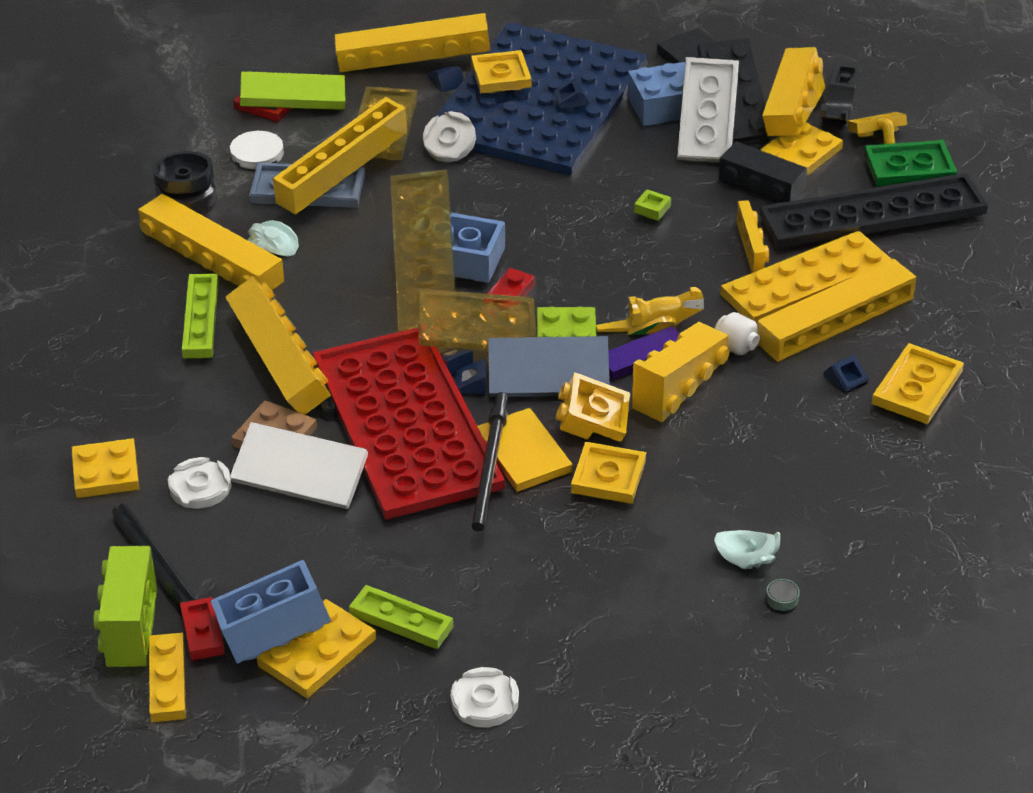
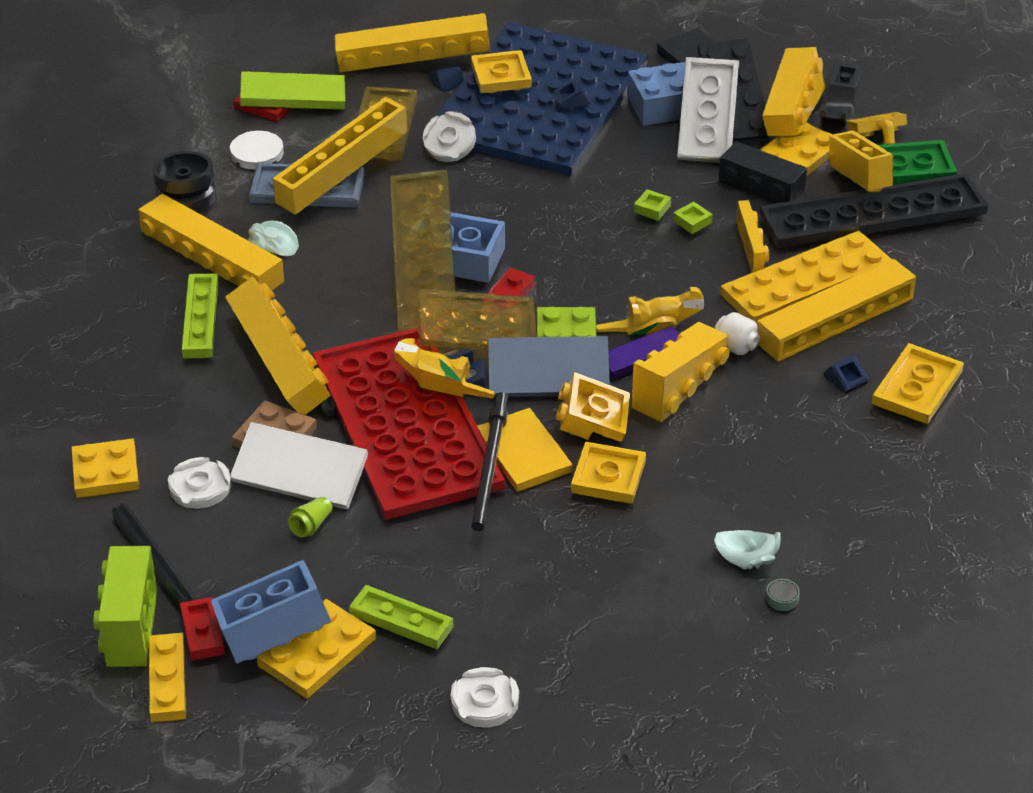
(308, 517): none -> lime cone
(437, 371): none -> yellow animal
(692, 217): none -> lime plate
(861, 160): none -> yellow brick

